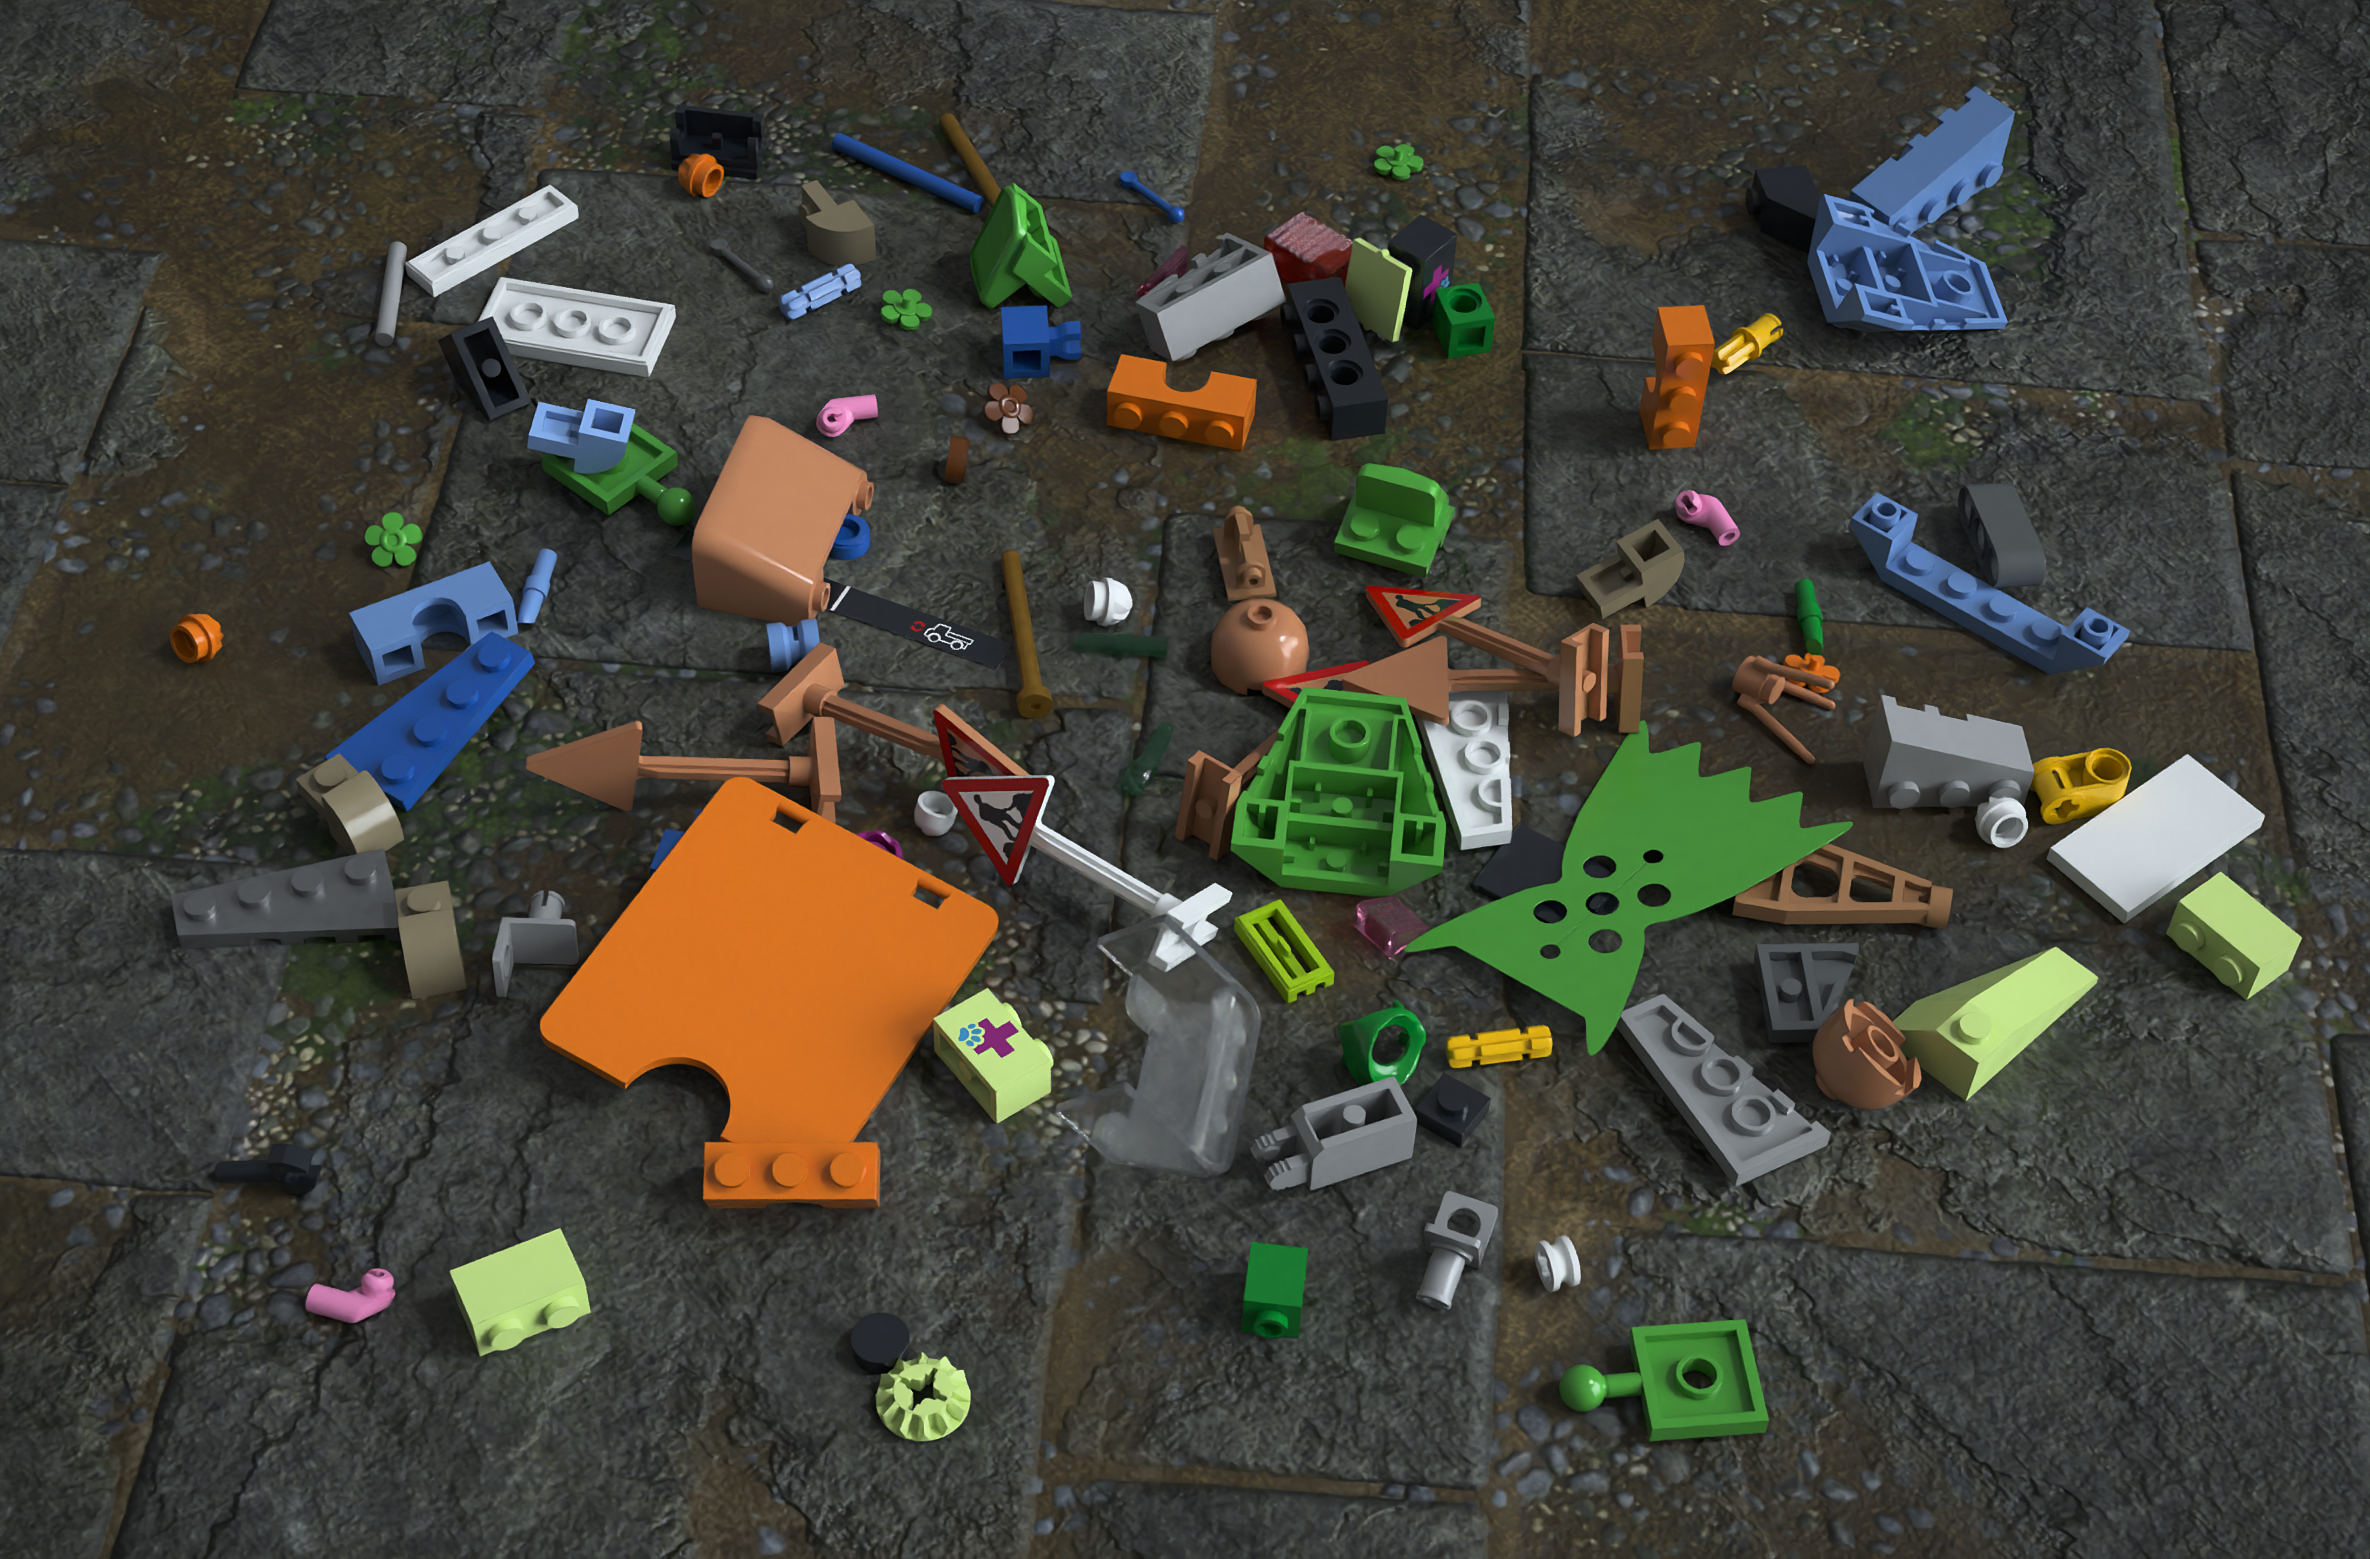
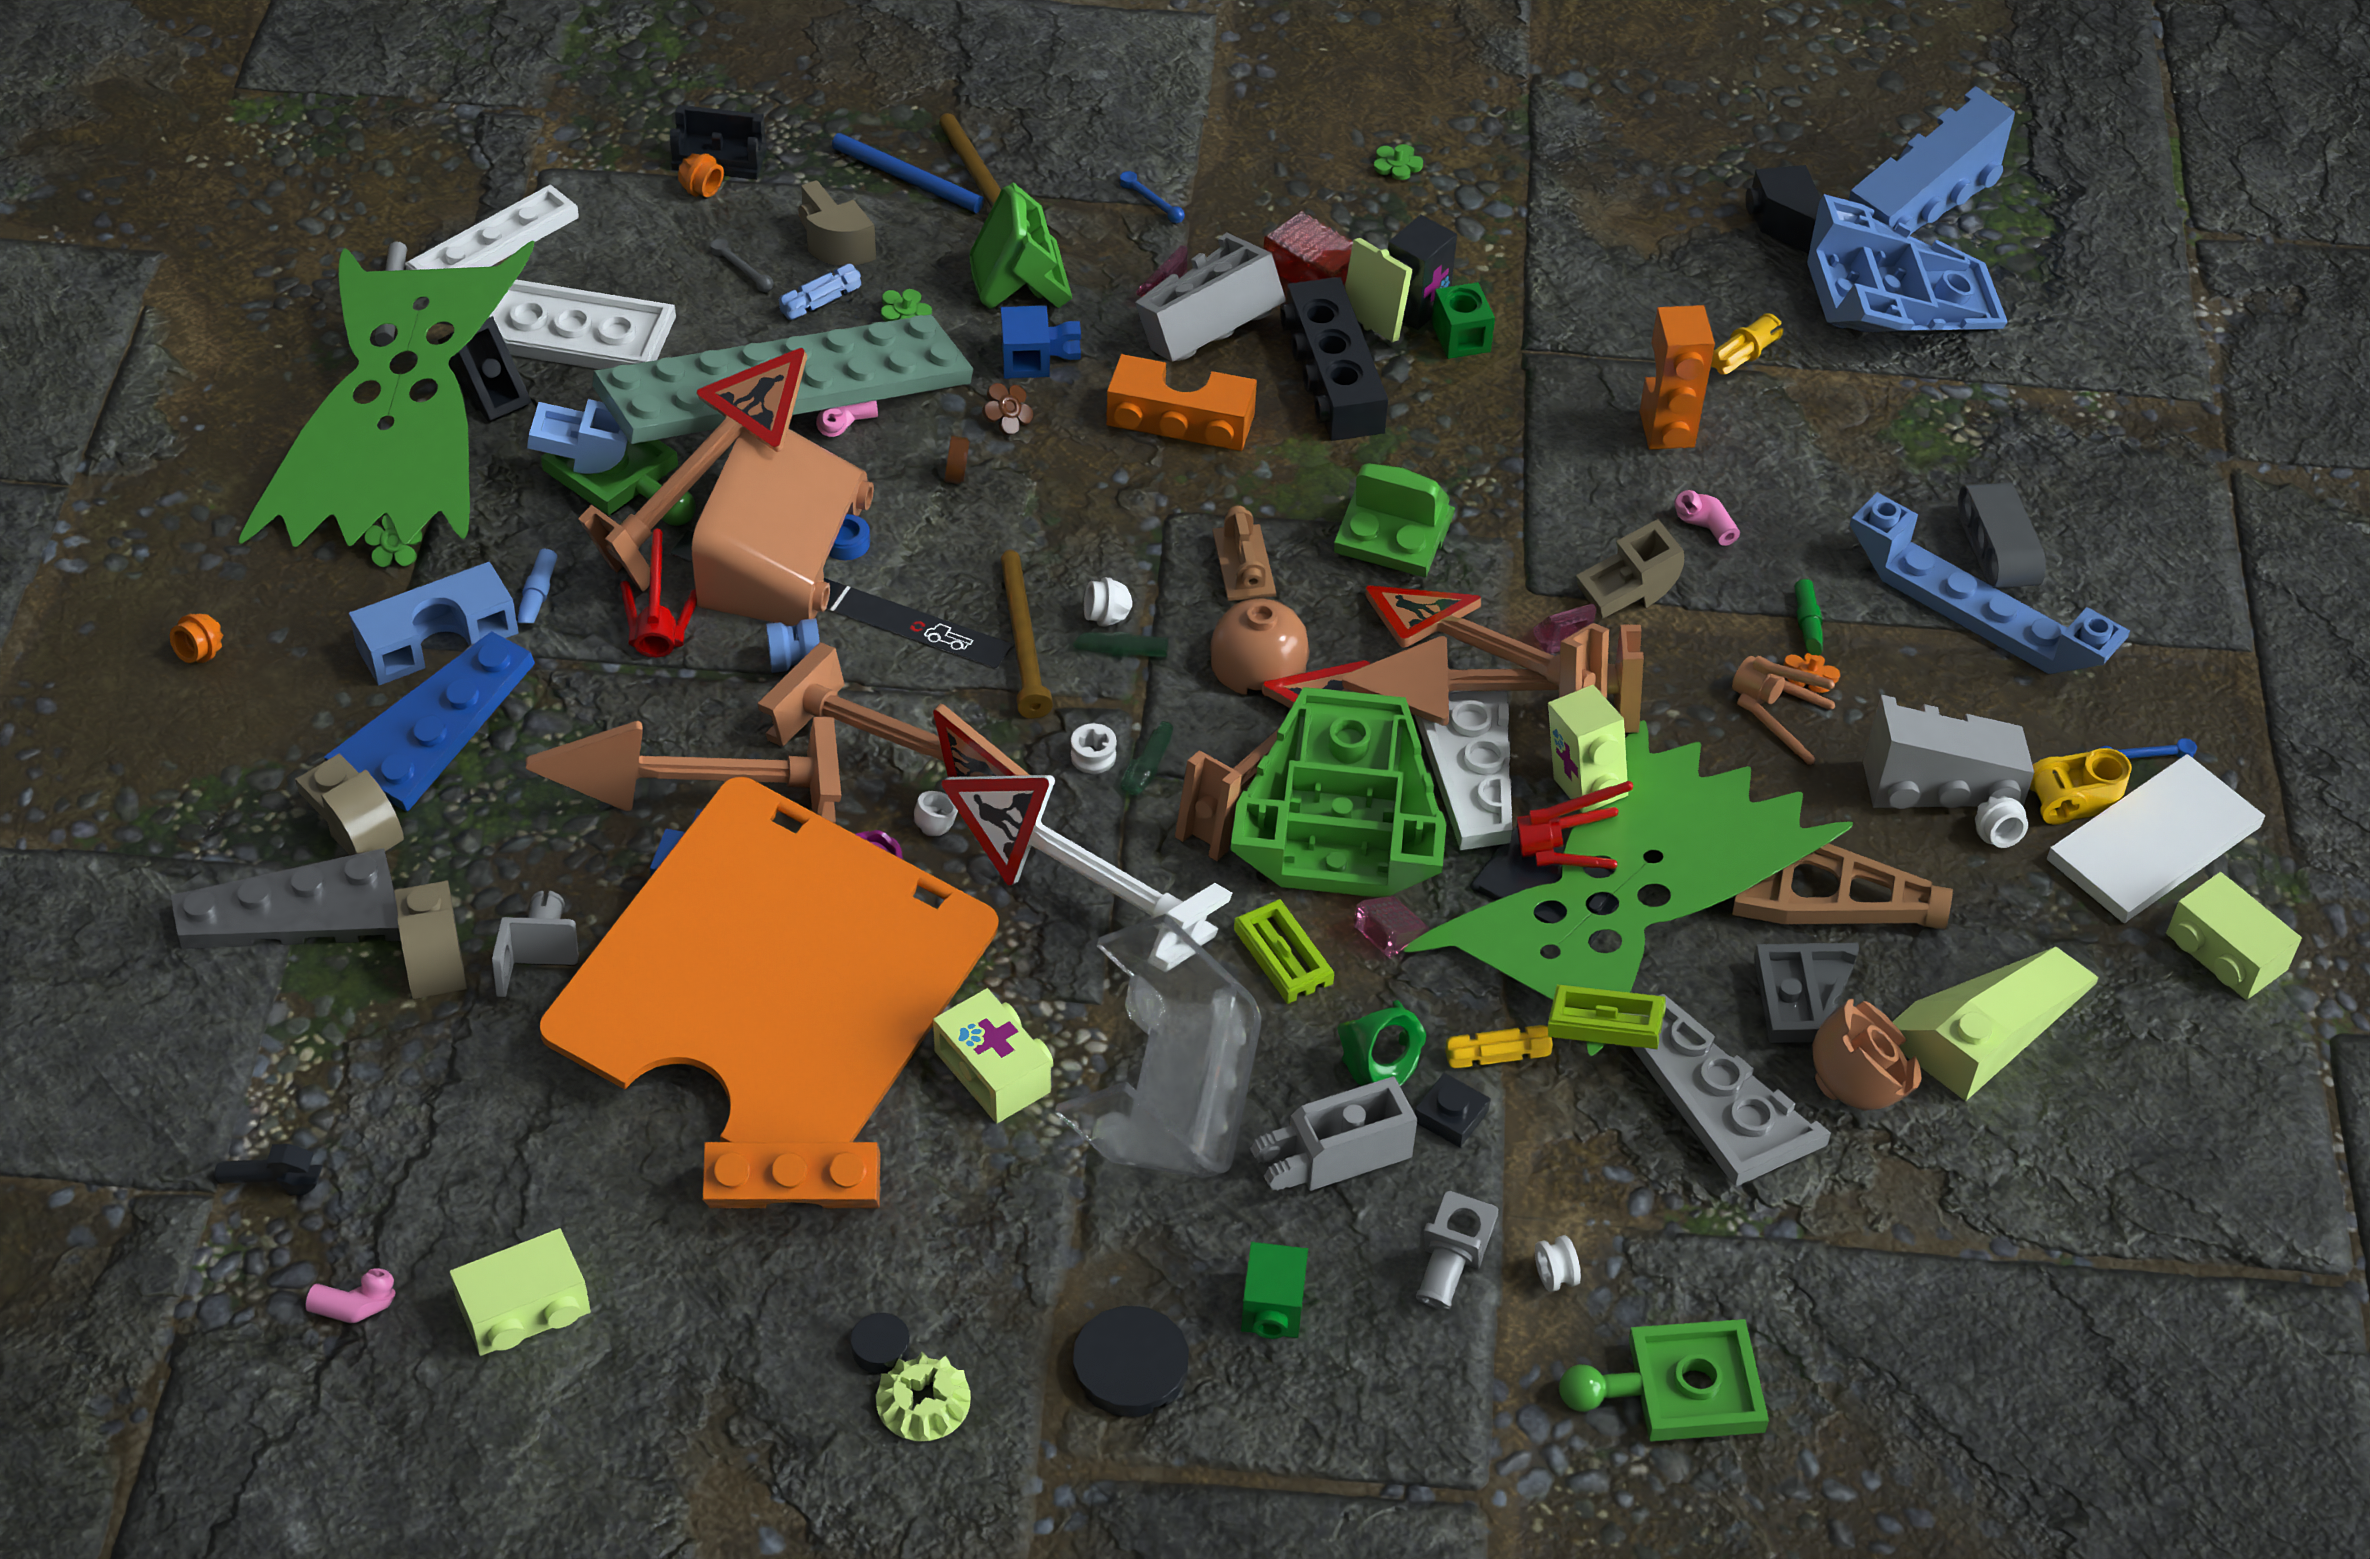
(421, 462): none -> bright green piece
(655, 629): none -> red plant
(752, 402): none -> nougat piece
(840, 370): none -> sand green plate
(1103, 741): none -> white bush
(1130, 1360): none -> black tile
(1542, 828): none -> red plant
(1562, 625): none -> clear pink slope
(1587, 744): none -> yellowish green brick
(1604, 1022): none -> lime tile
(2183, 747): none -> blue hinge

